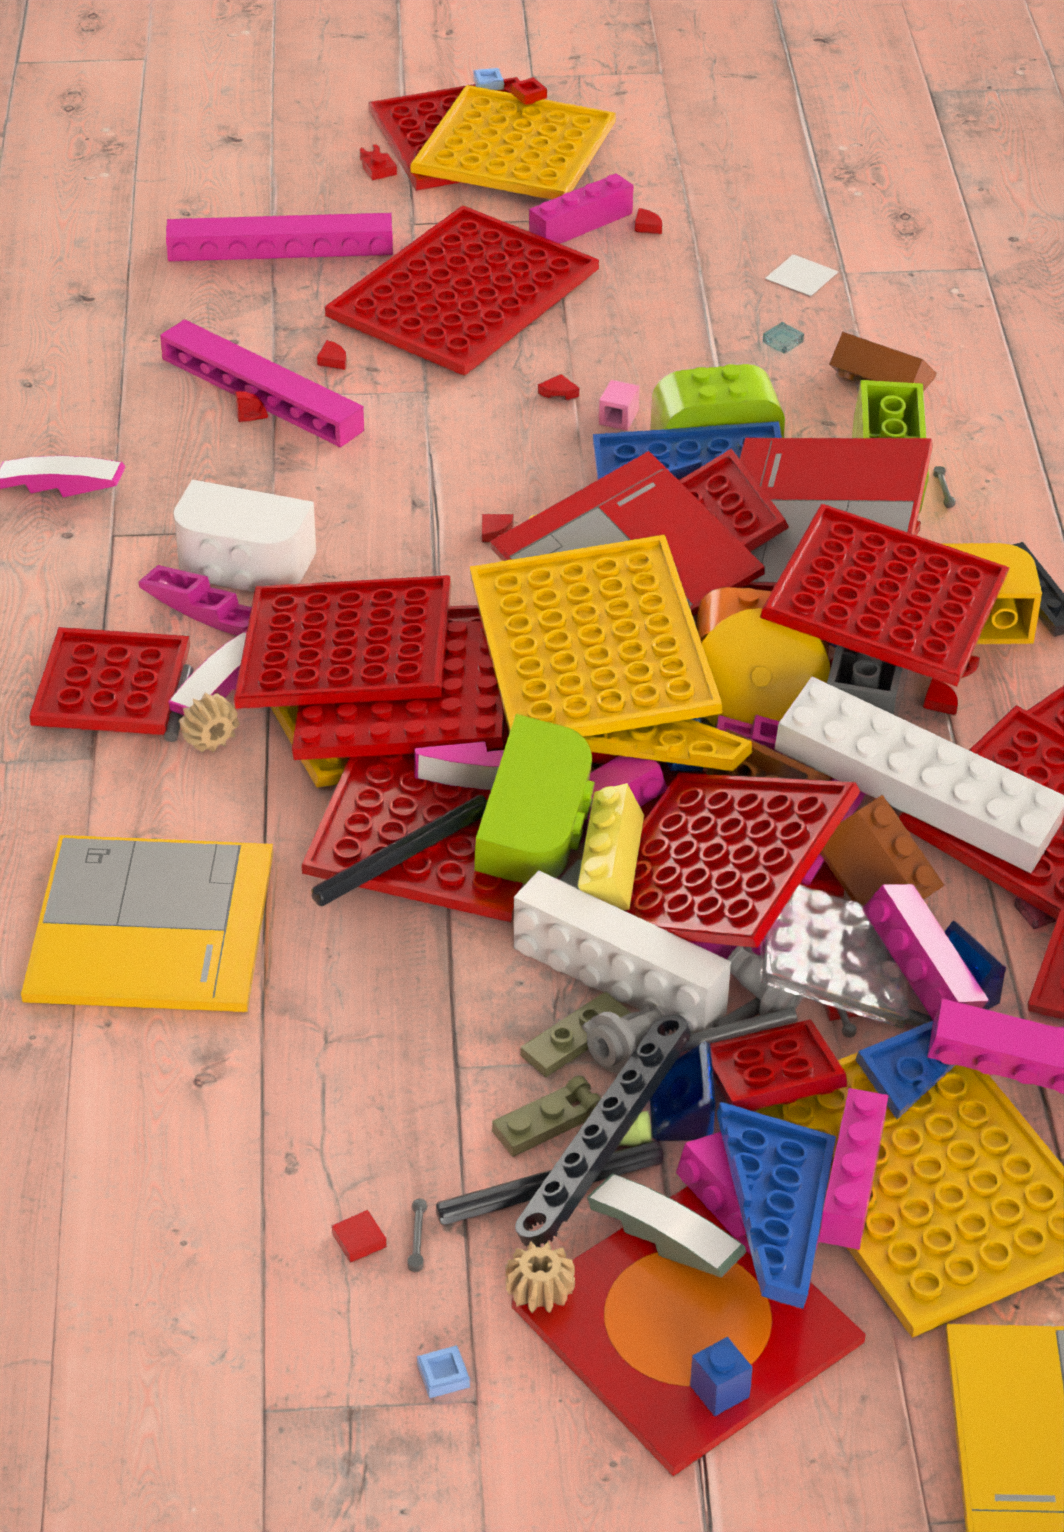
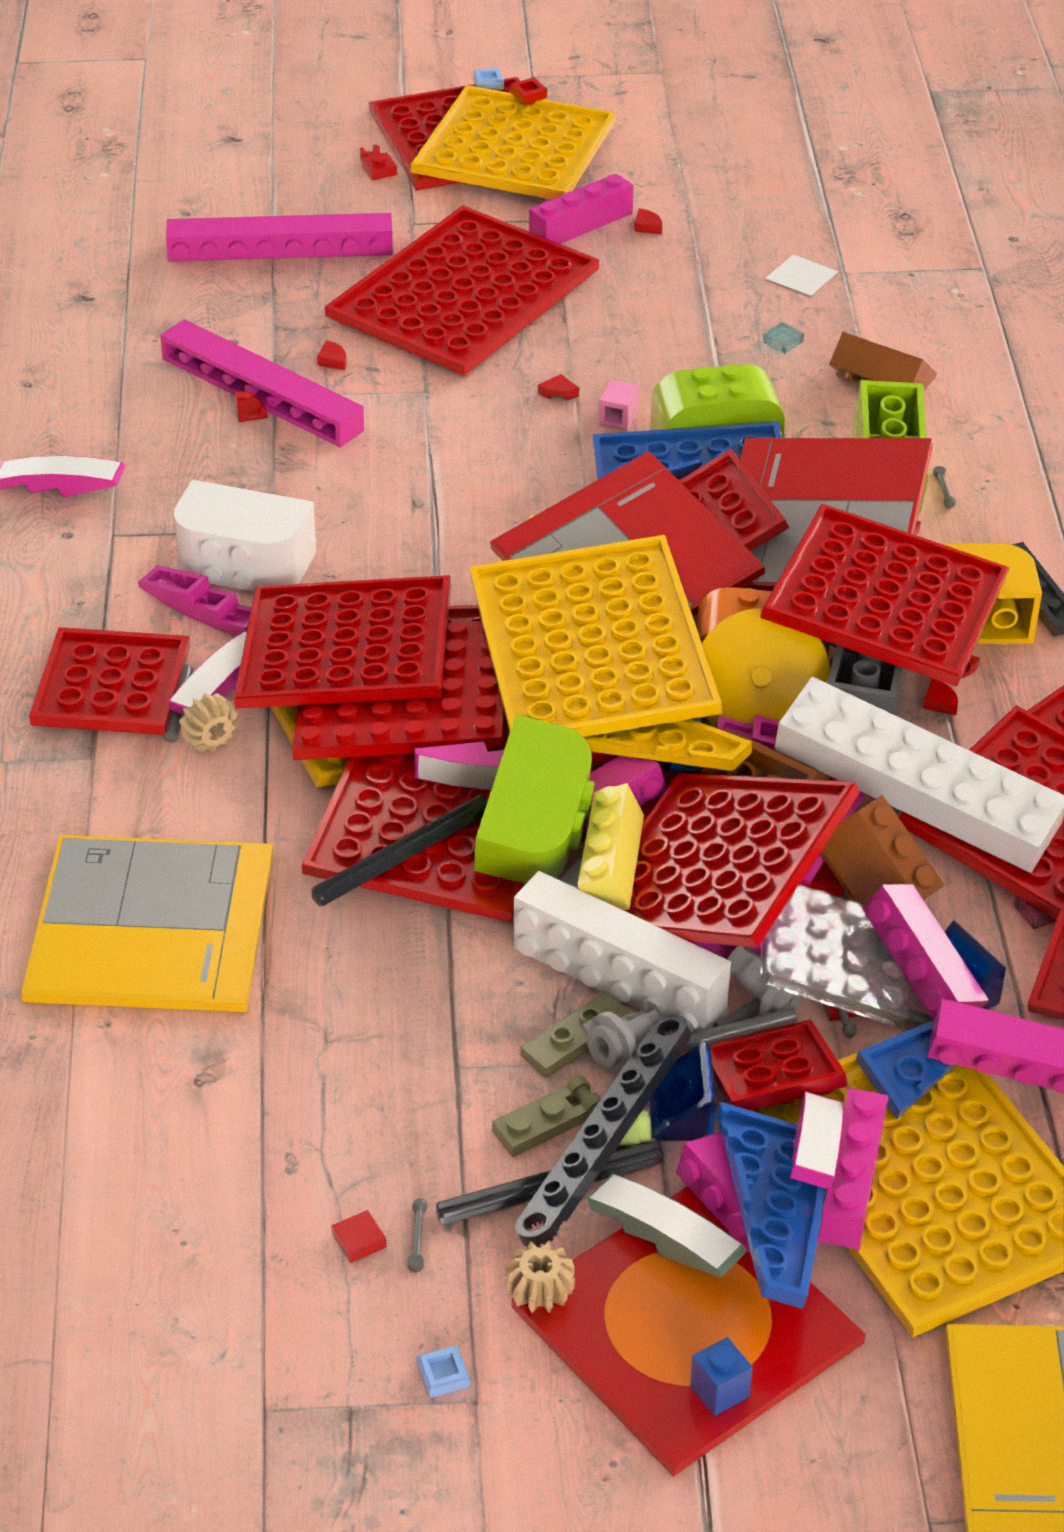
(495, 525): red tile -> none
(817, 1140): none -> white slope

